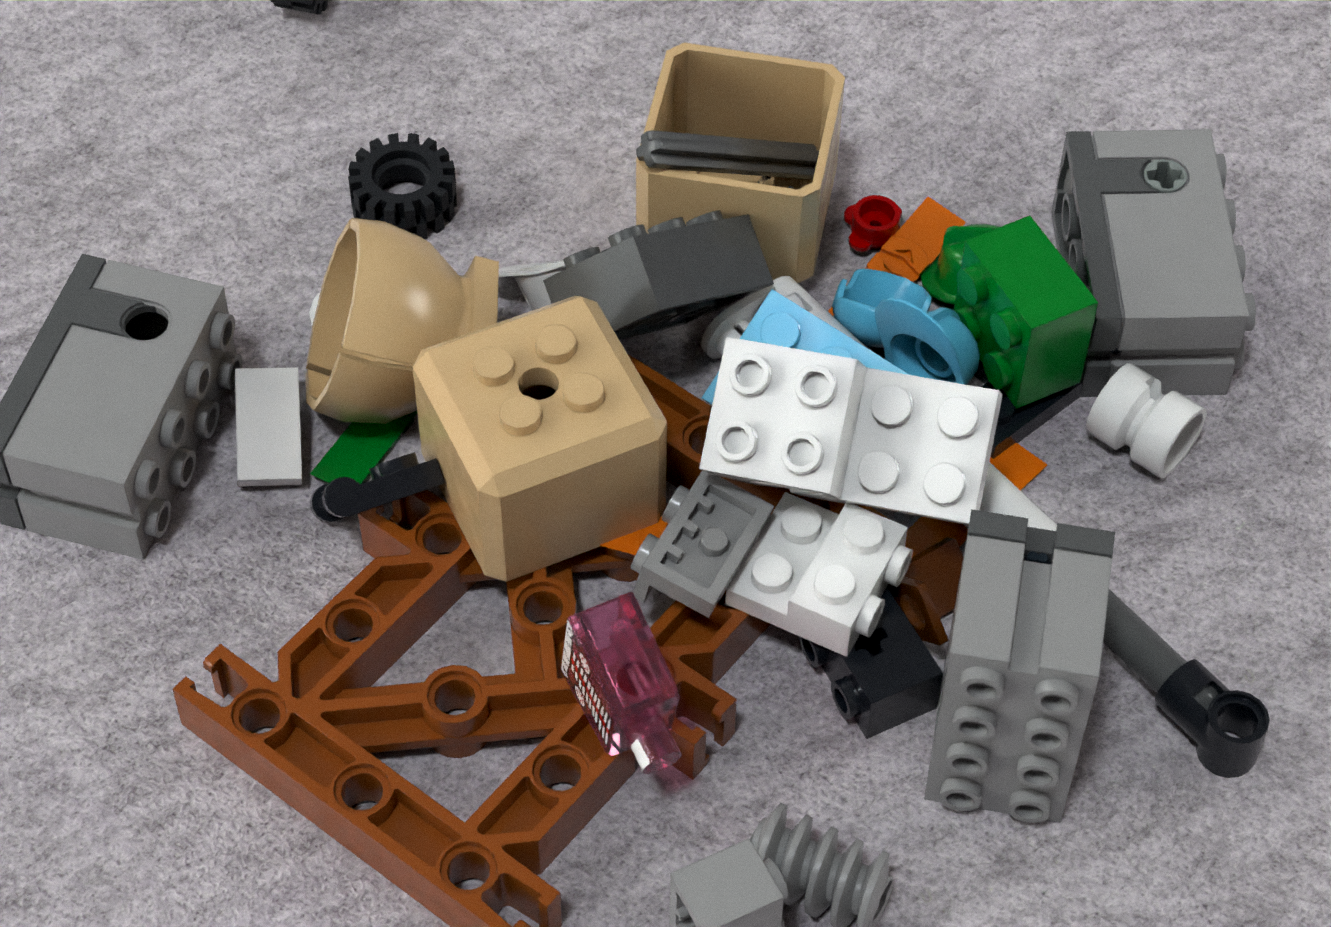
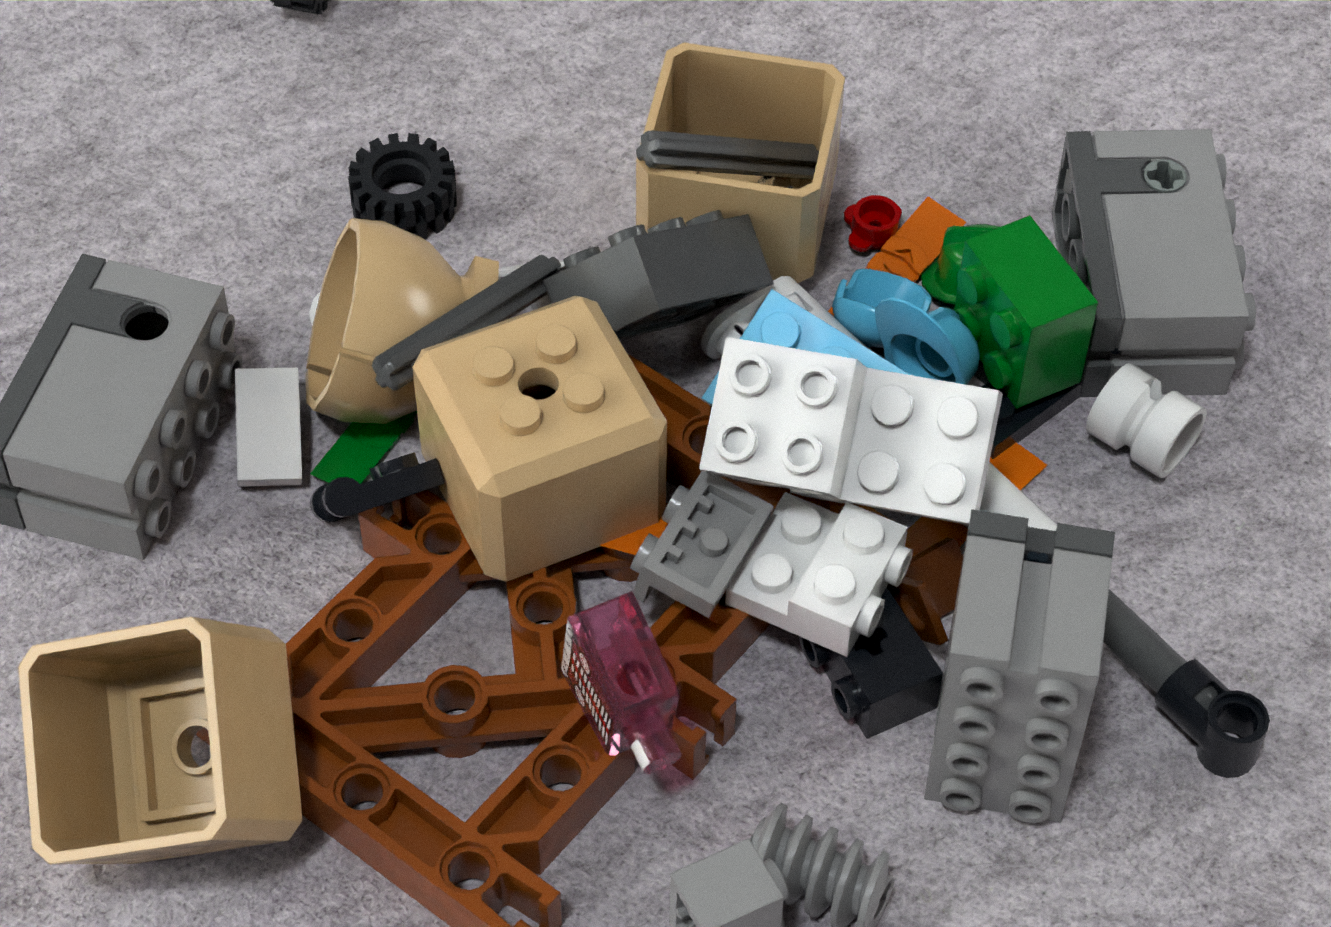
(114, 736): none -> tan plate
(484, 309): none -> dark grey axle

